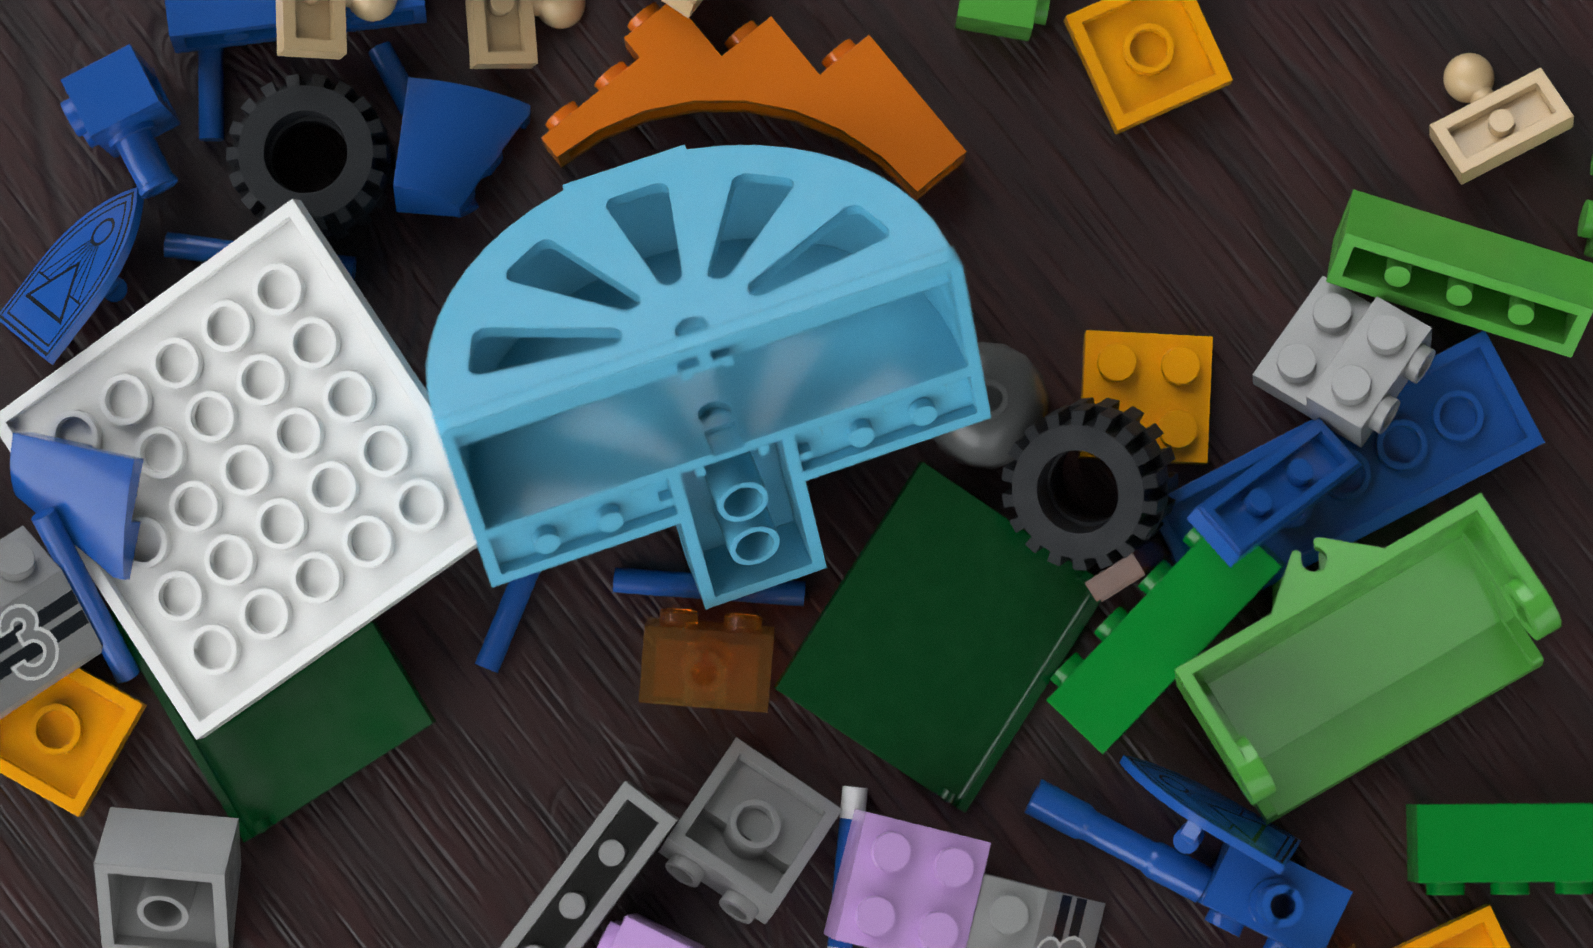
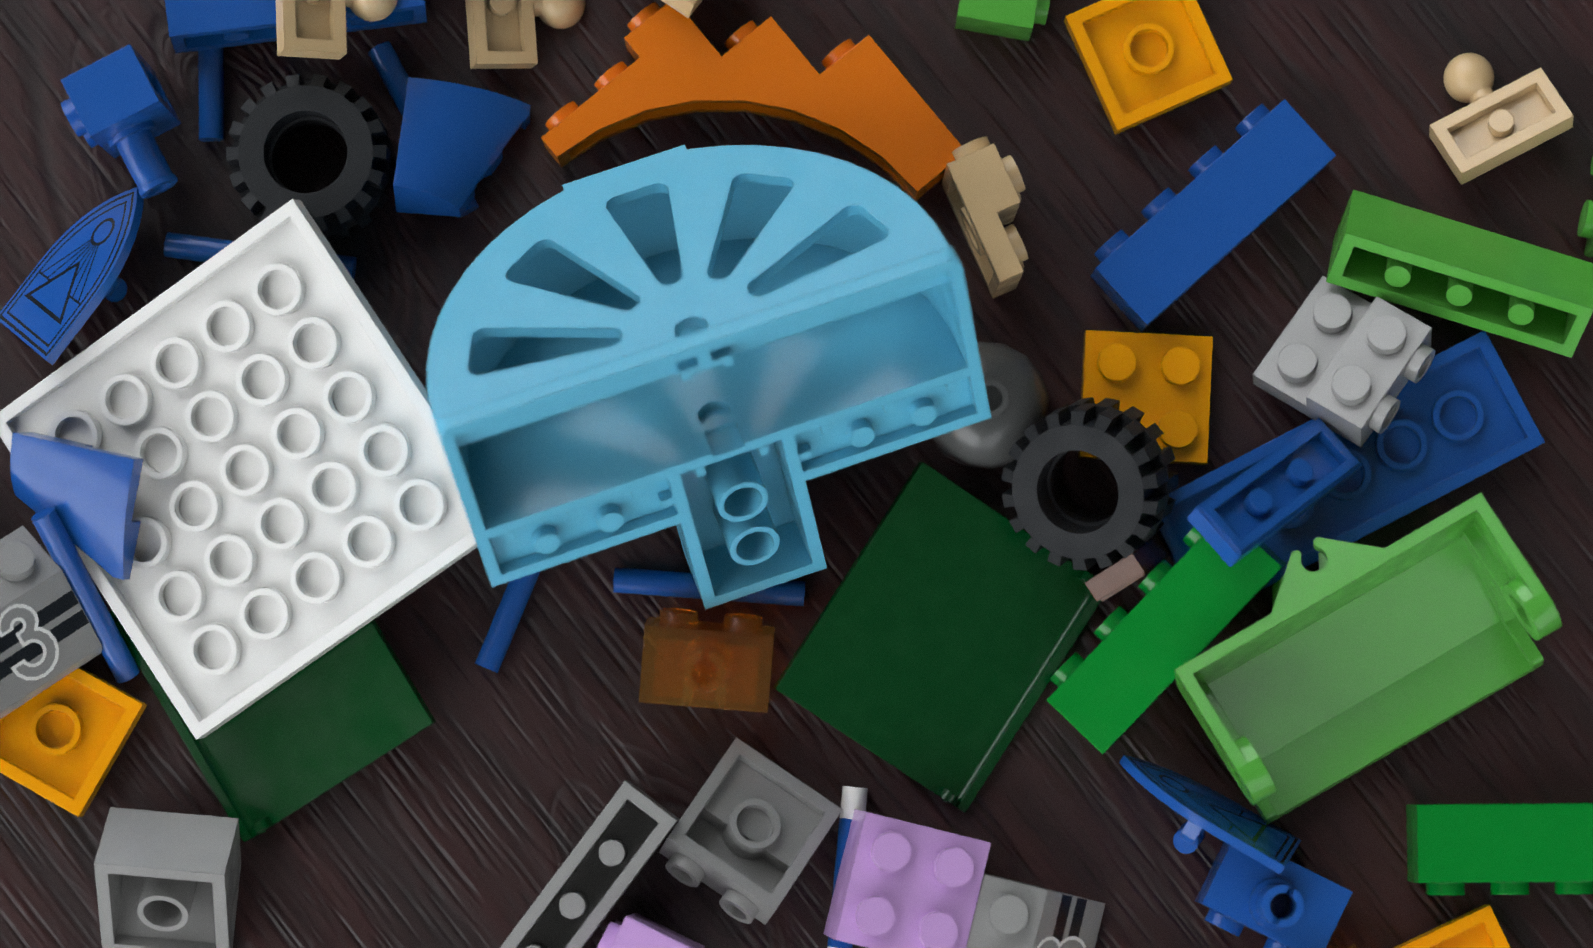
(984, 199): none -> tan plate
(1152, 858): blue piece -> none
(1212, 214): none -> blue brick

